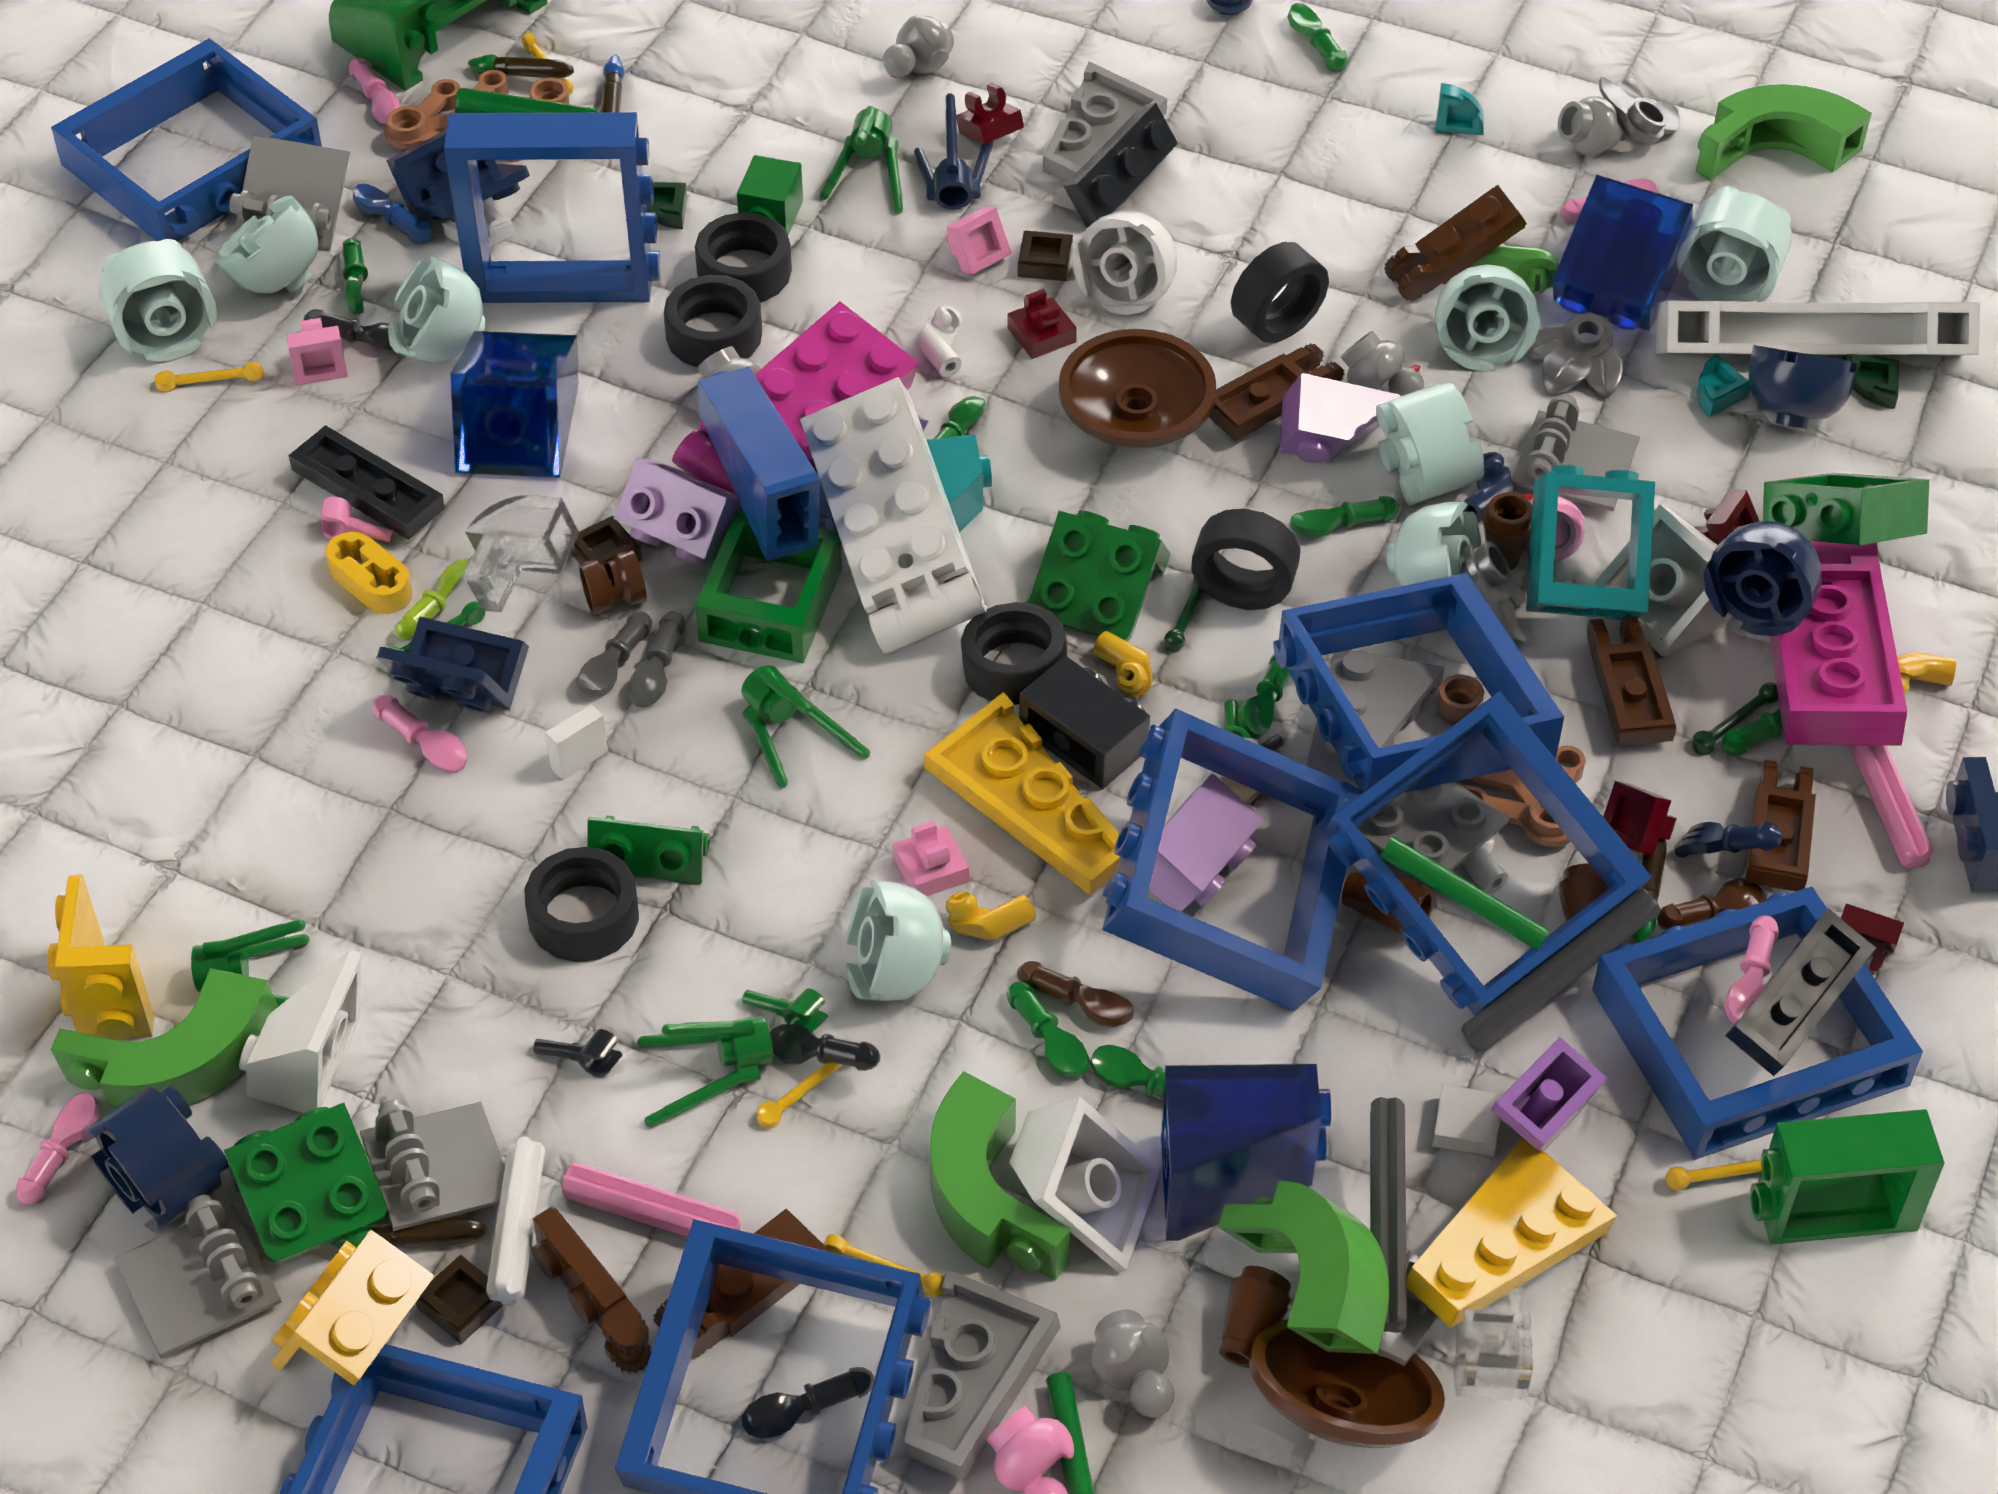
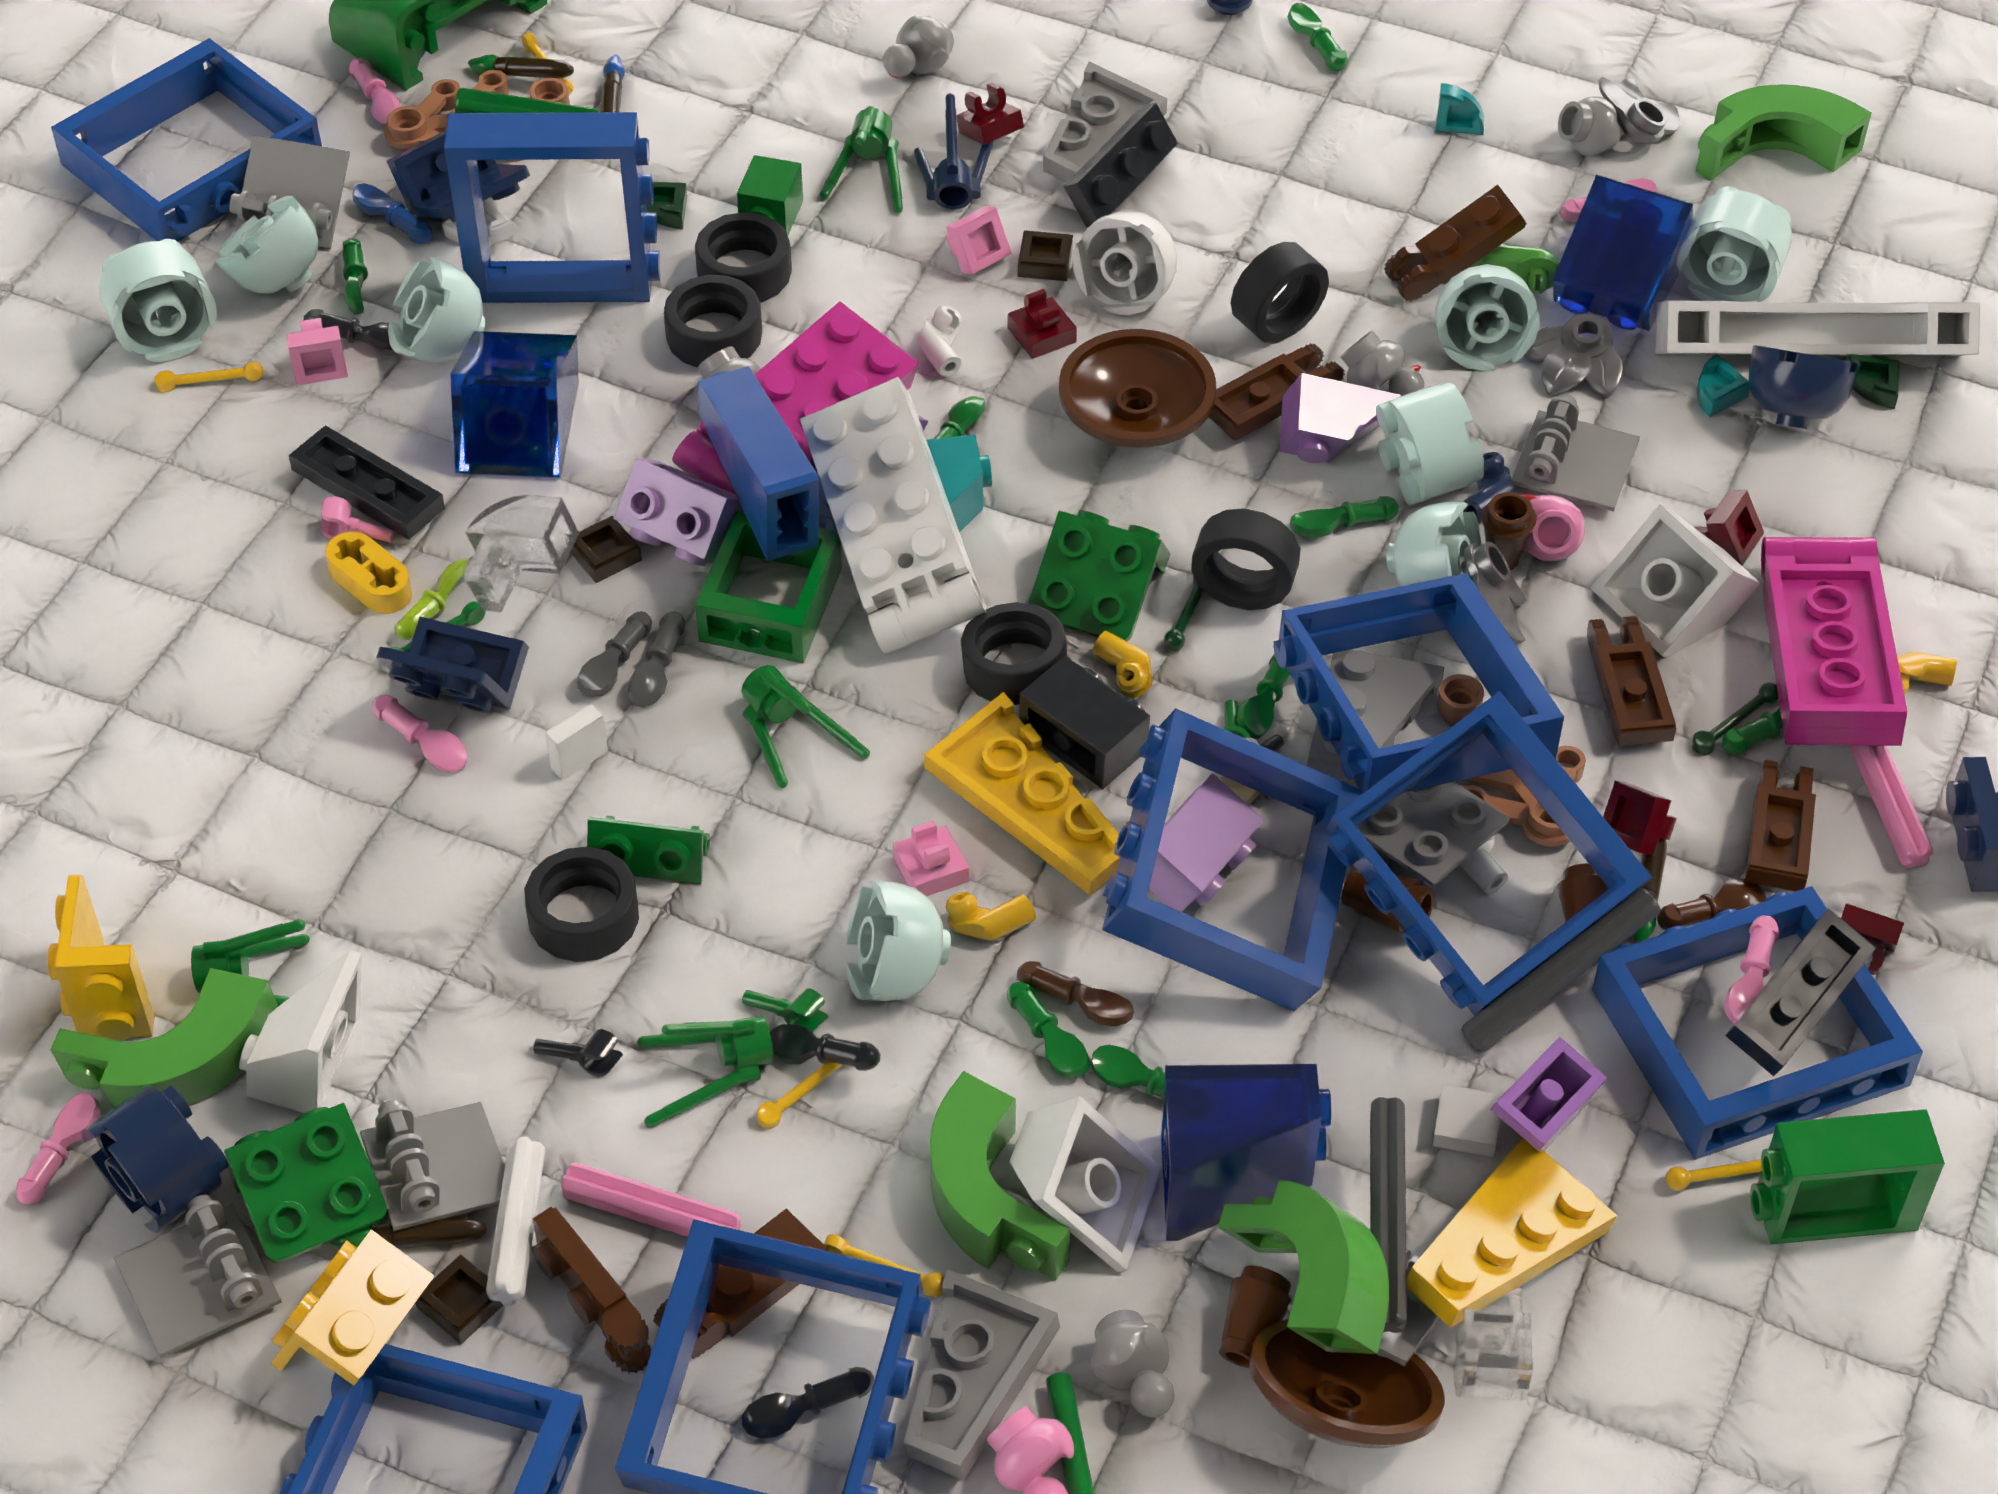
(612, 582): reddish brown wheel -> none
(1464, 893): green bar -> none
(1579, 599): teal window -> none
(1713, 837): dark blue piece -> none
(1764, 577): dark blue cylinder -> none
(1849, 507): green window -> none

